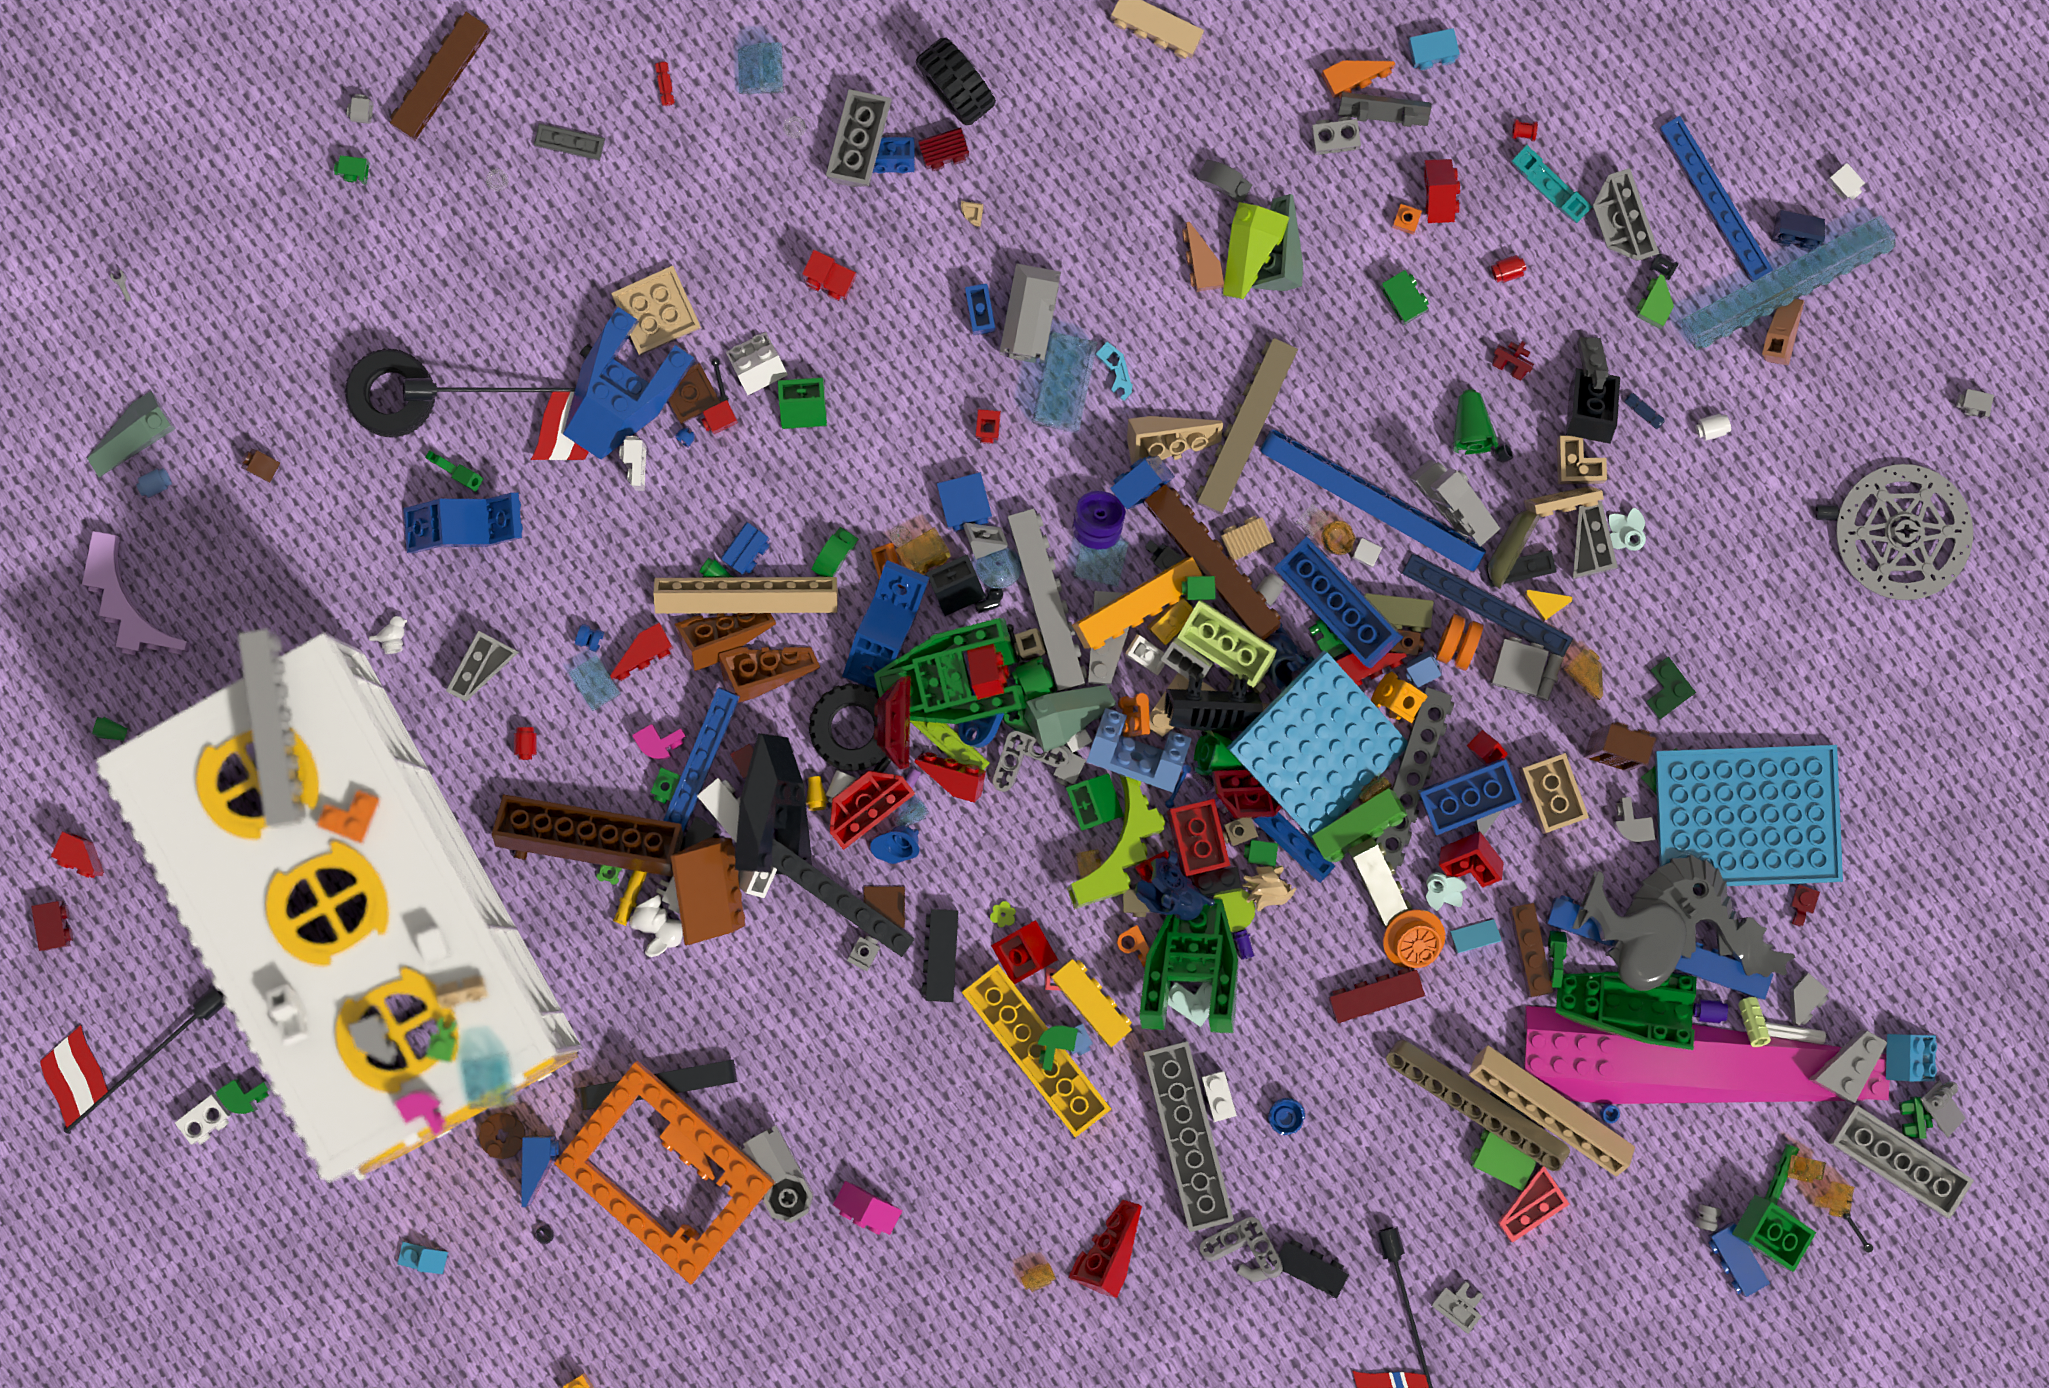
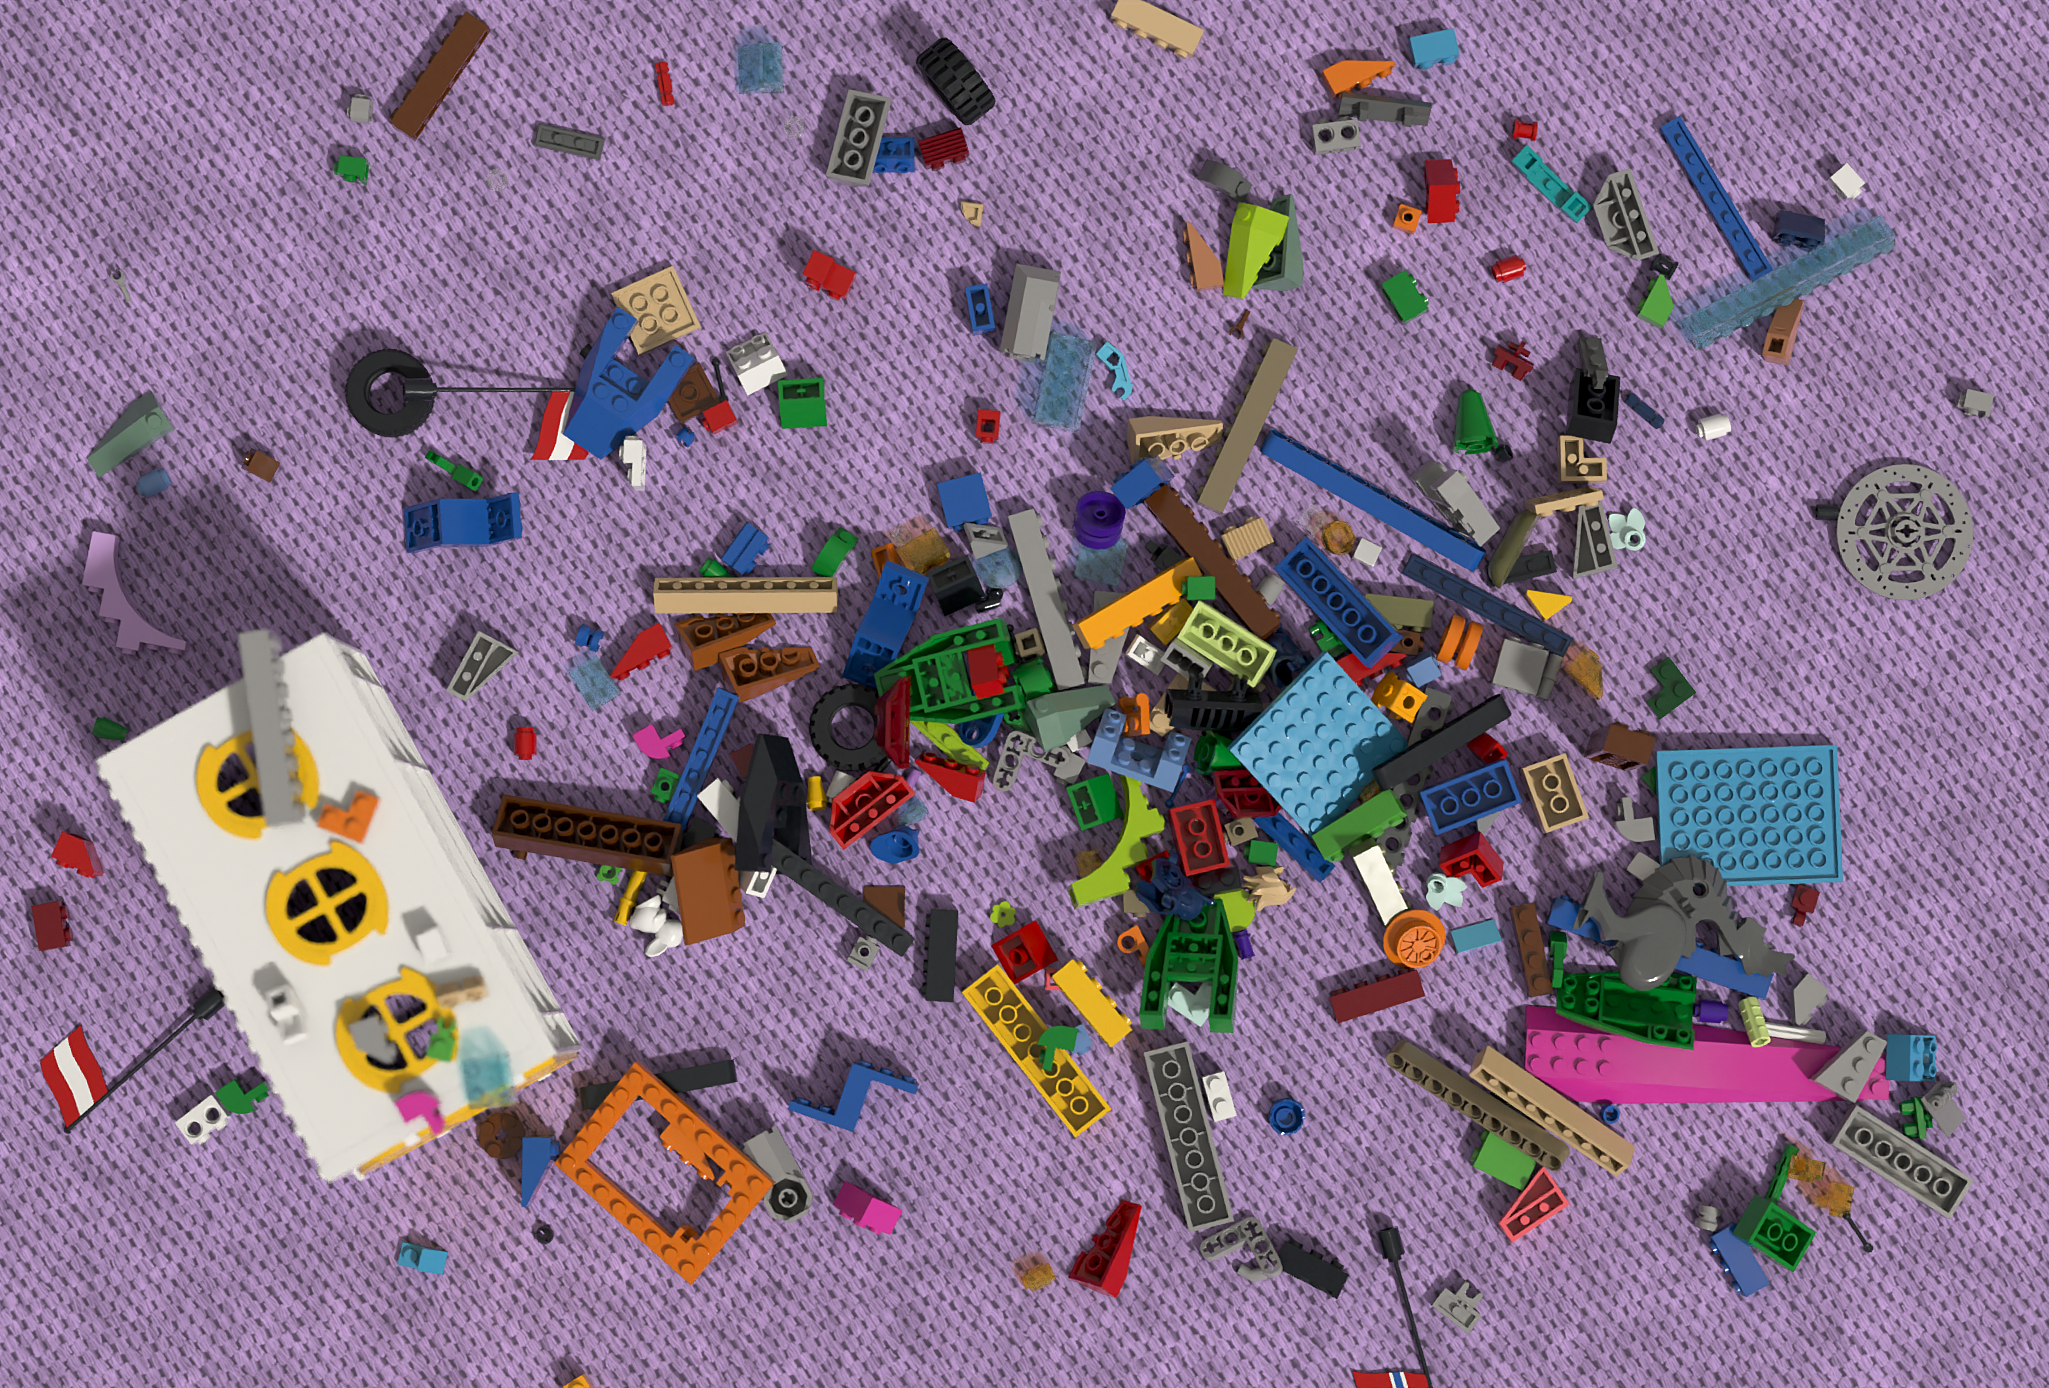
(391, 635): white animal -> none
(853, 1095): none -> blue bracket
(1240, 325): none -> reddish brown hand
(1441, 742): none -> black beam
(1642, 866): none -> white slope

